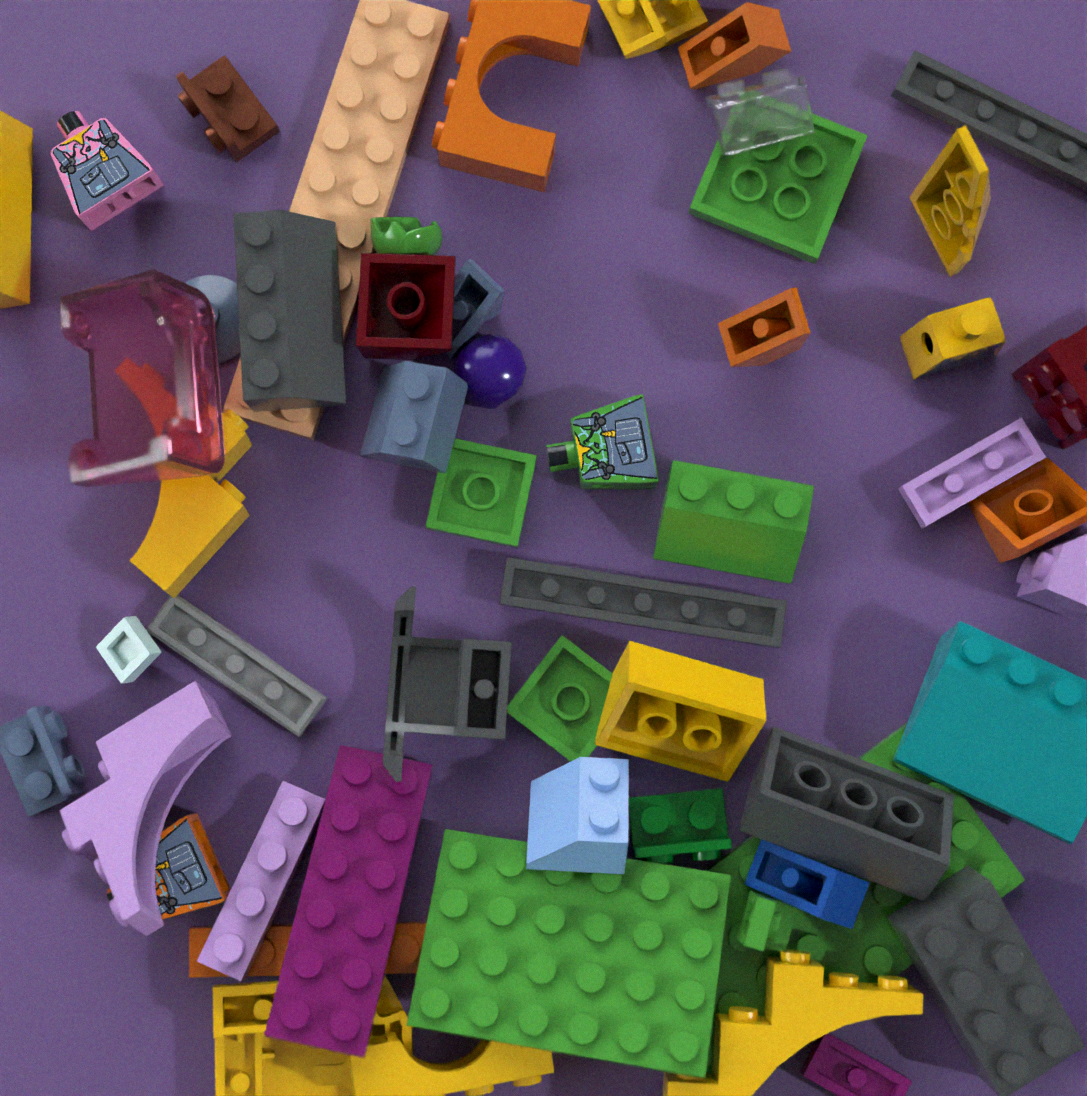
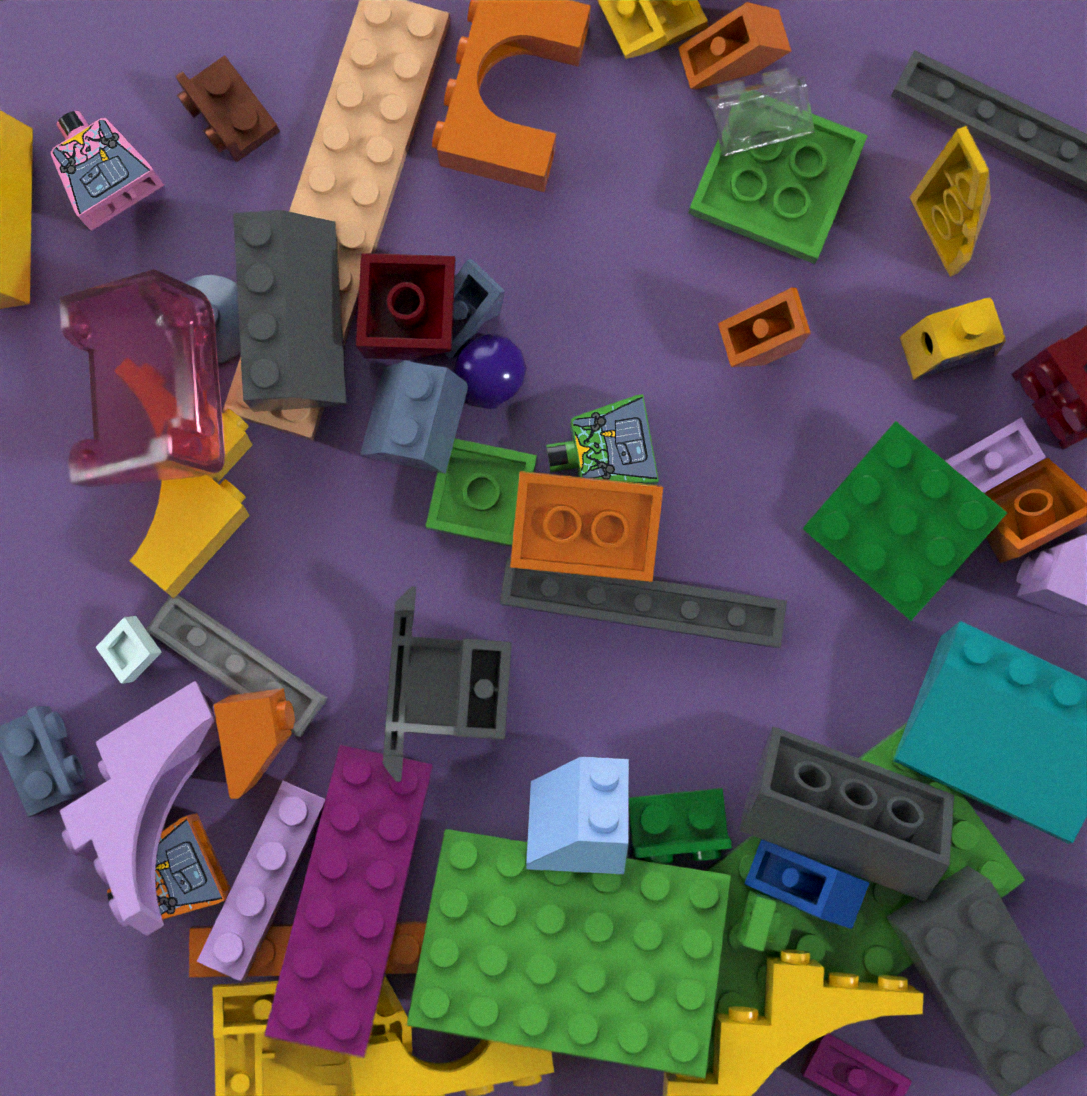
(251, 735): none -> orange slope
(405, 236): bright green hair -> none
(564, 700): bright green plate -> none
(586, 526): none -> orange plate
(681, 711): yellow slope -> none
(732, 522): bright green slope -> none
(904, 520): none -> green plate

